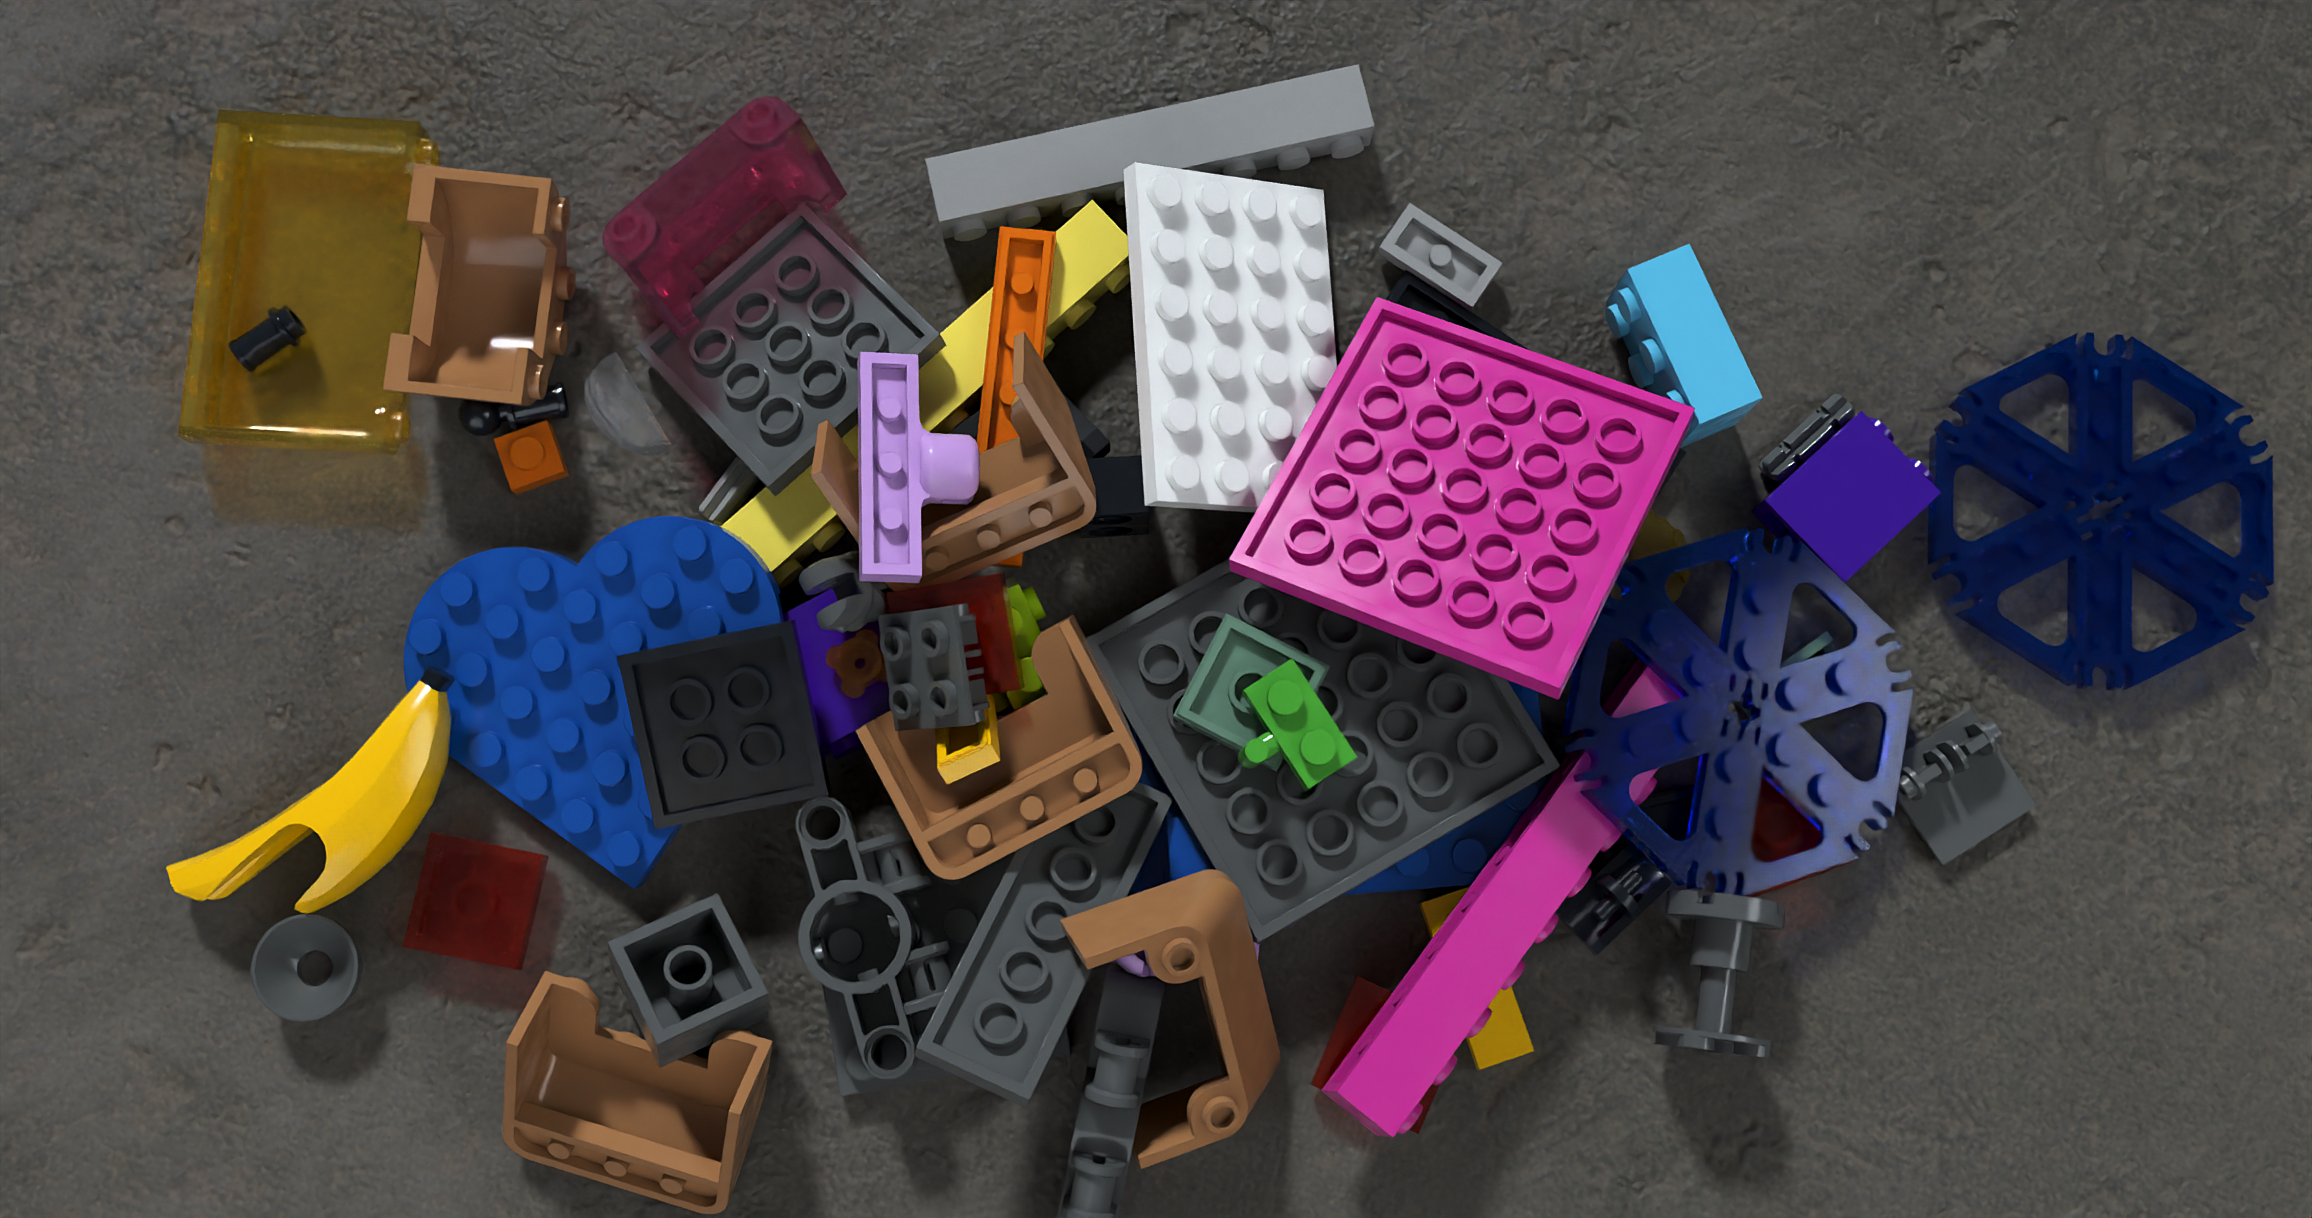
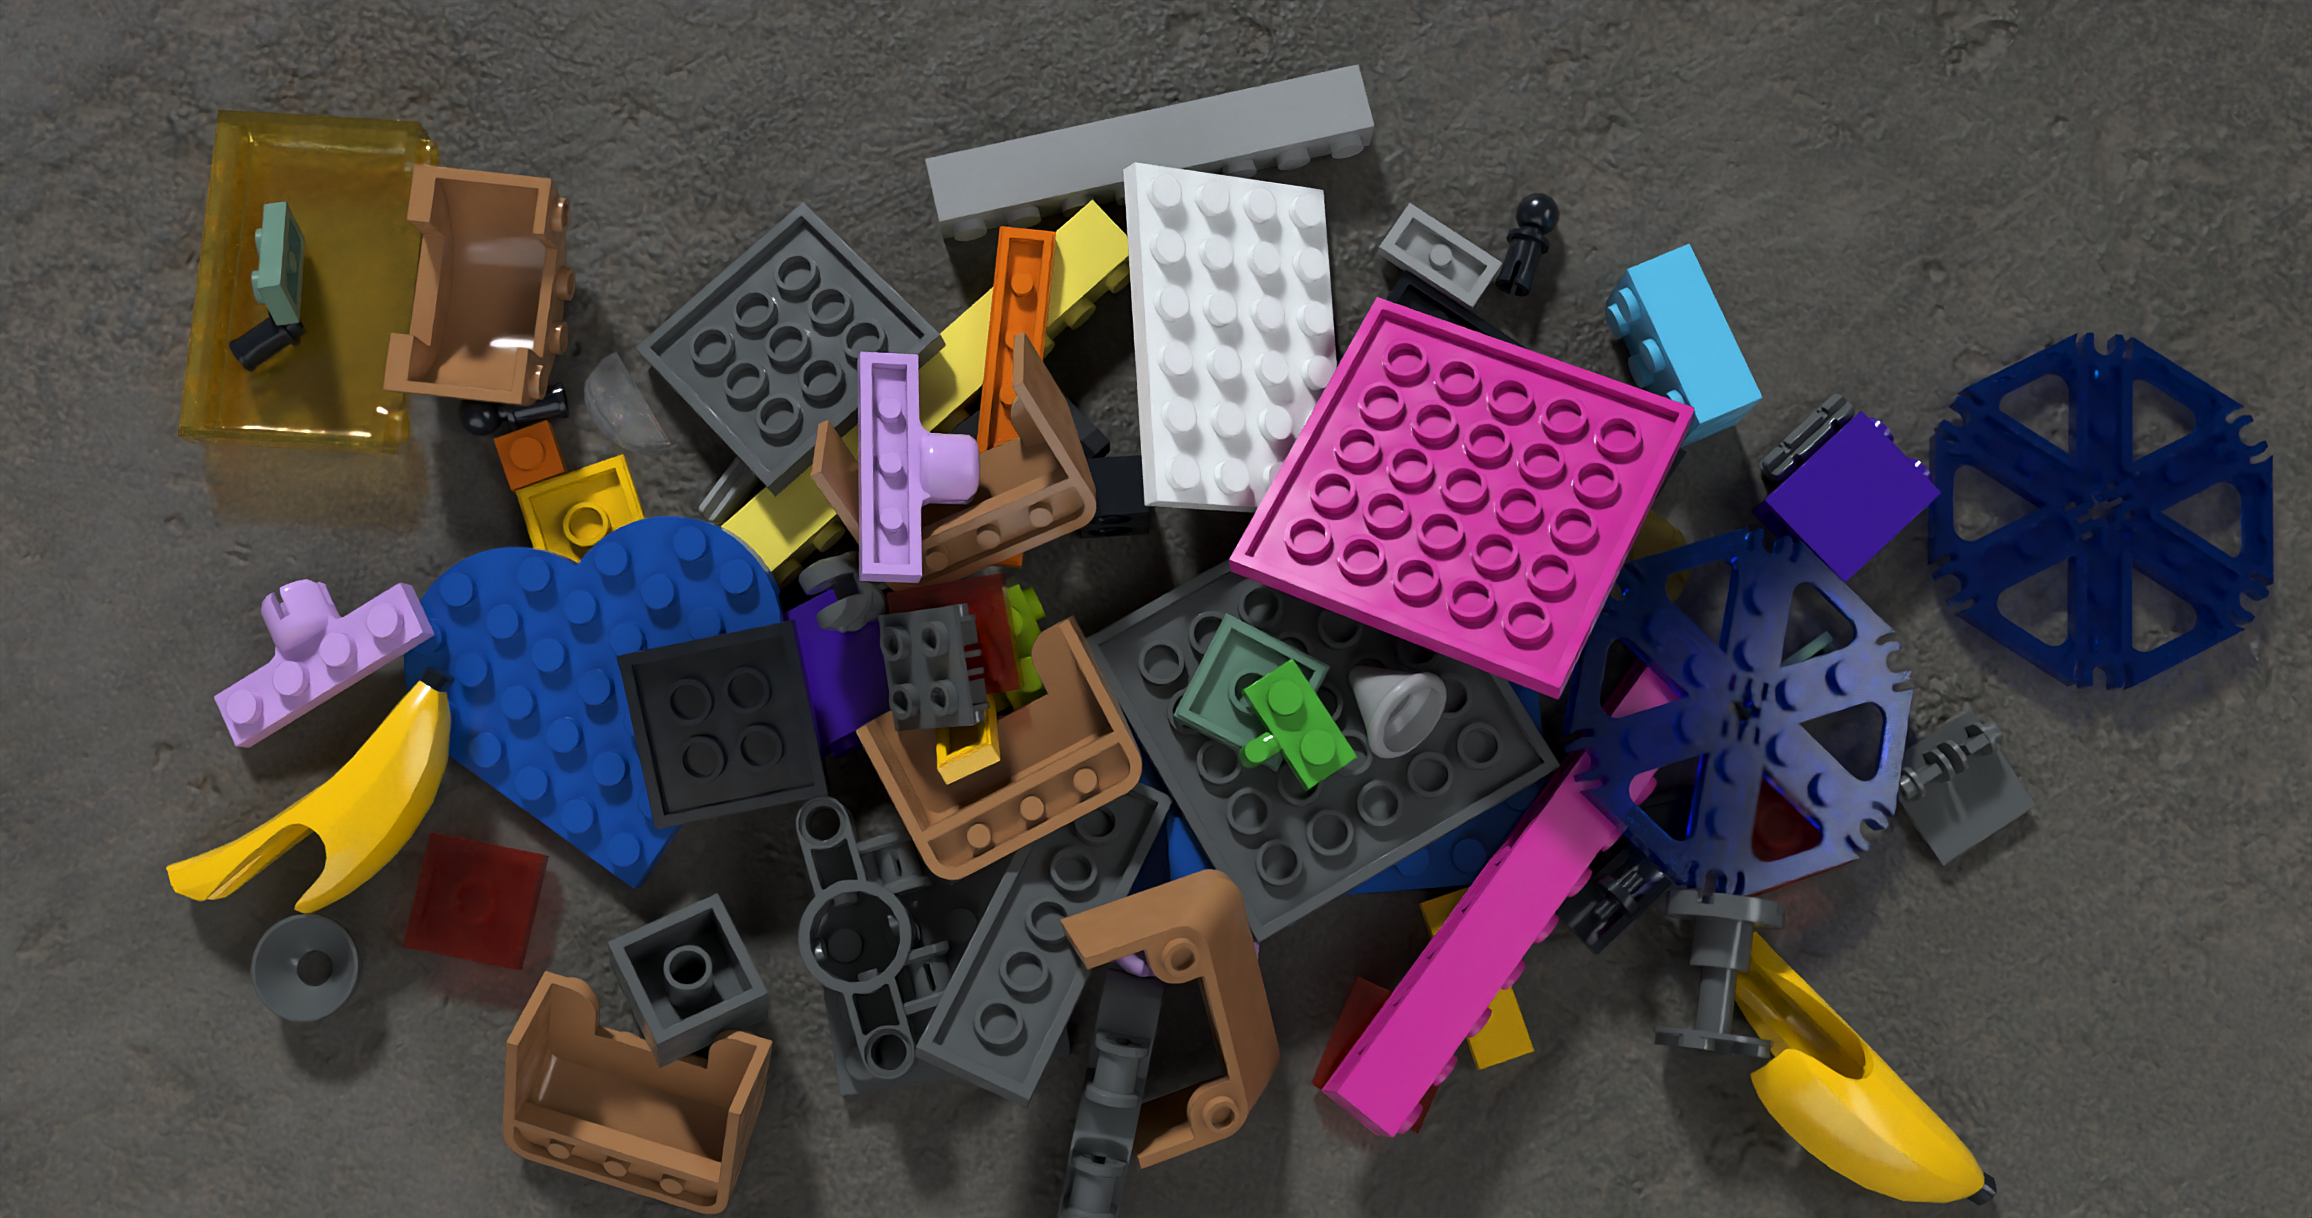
(280, 264): none -> sand green plate
(318, 654): none -> lavender plate
(580, 507): none -> yellow tile
(708, 197): clear pink windscreen -> none
(844, 657): clear orange plate -> none
(1397, 707): none -> light grey hat
(1536, 217): none -> black pin
(1845, 1098): none -> yellow piece

